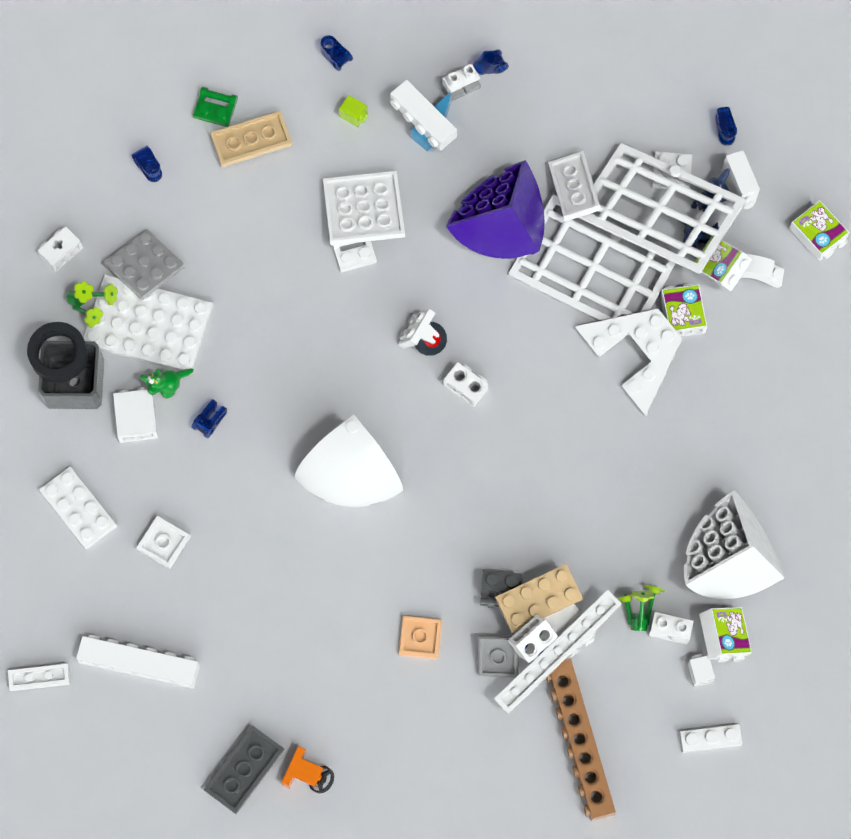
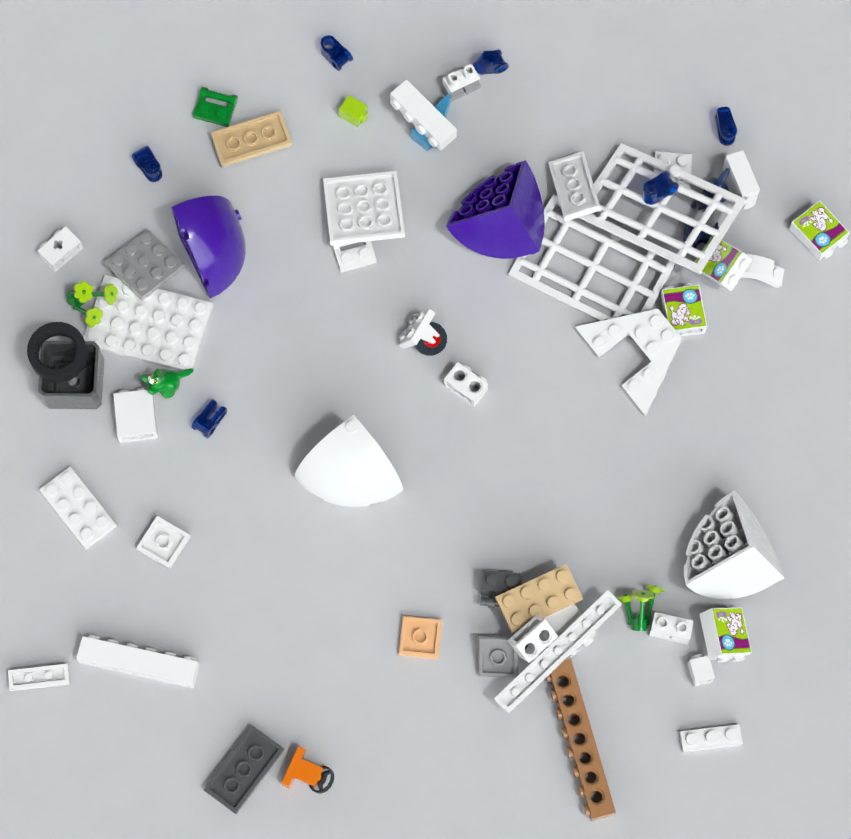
(212, 240): none -> dark purple brick
(661, 186): none -> clear blue piece

